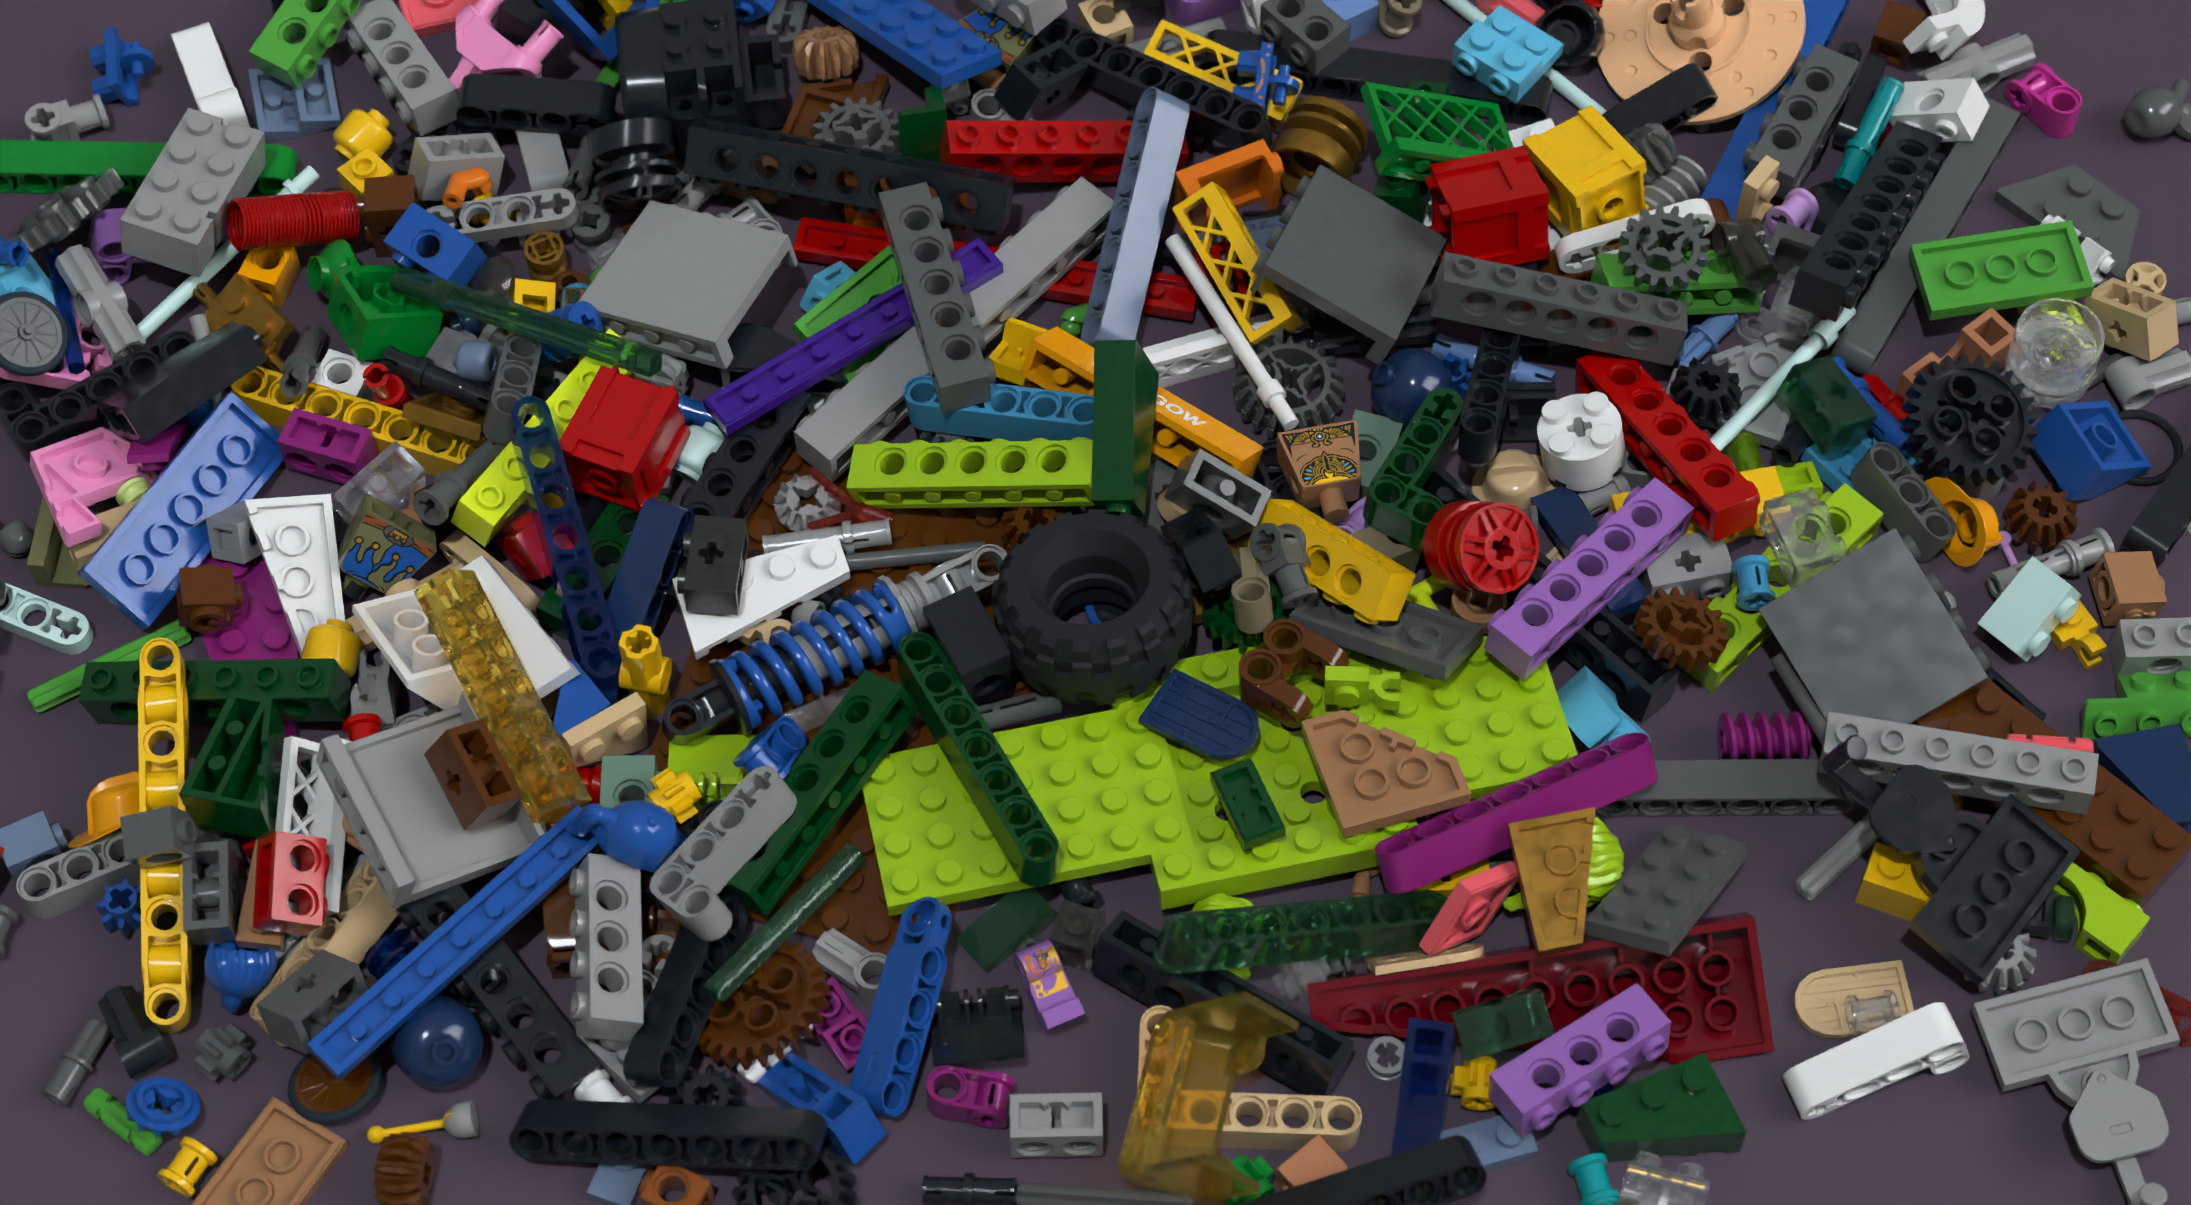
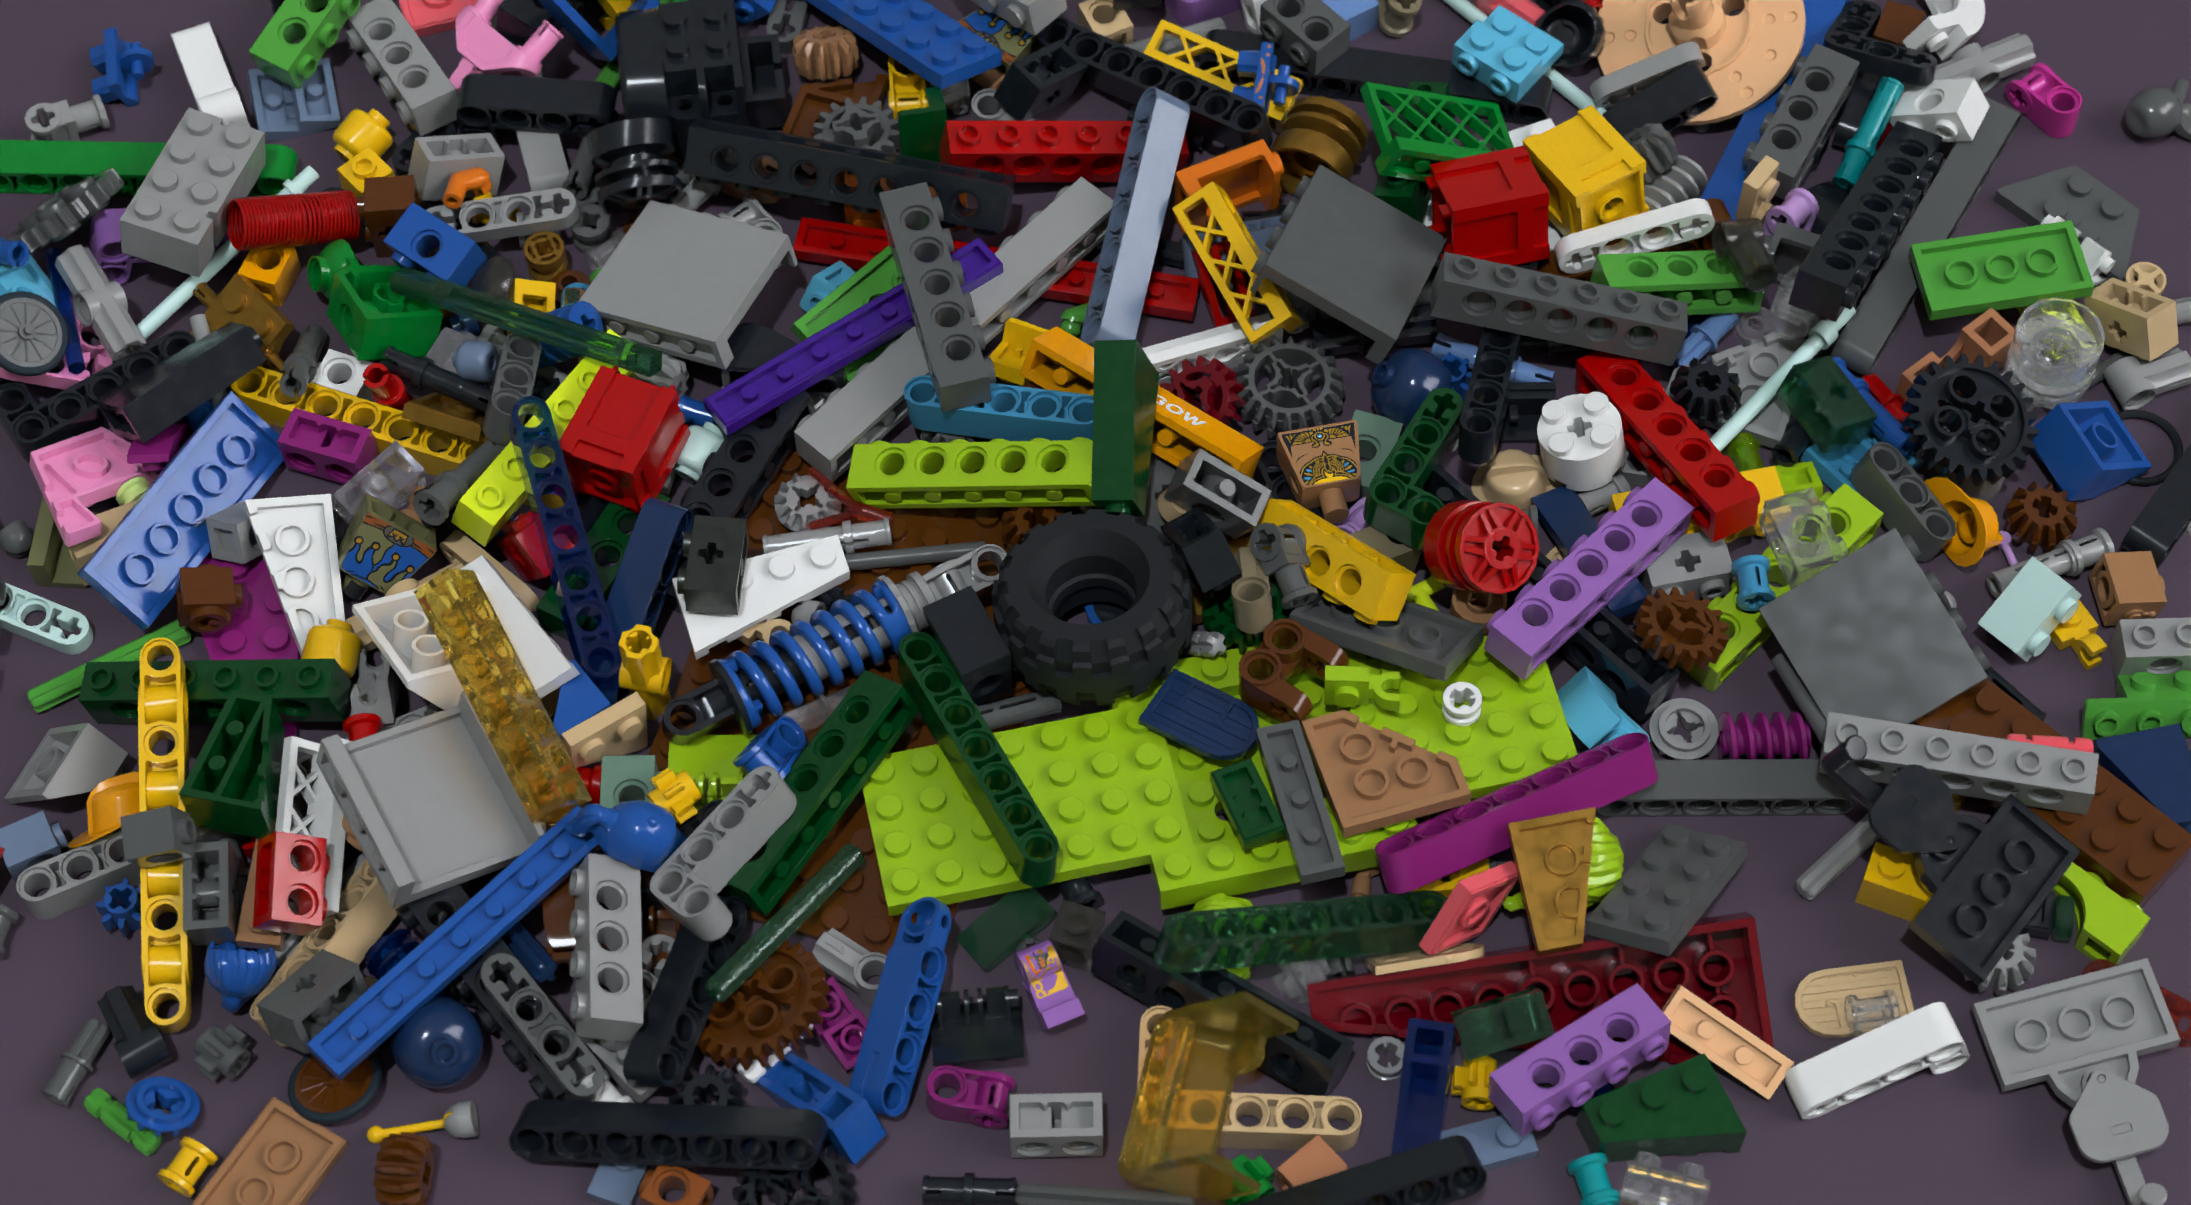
(67, 764): none -> light grey slope
(473, 774): reddish brown brick -> none
(530, 953): none -> dark blue axle
(547, 1024): none -> dark grey beam
(905, 89): none -> yellow piece
(1205, 644): none -> light grey axle
(1216, 392): none -> dark red gear
(1269, 389): white bar -> none
(1300, 802): none -> dark grey plate
(1465, 714): none -> white bush
(1626, 82): none -> light grey beam
(1658, 265): dark grey gear -> none
(1692, 716): none -> light grey gear
(1725, 1042): none -> light nougat plate
(1852, 37): none -> black beam

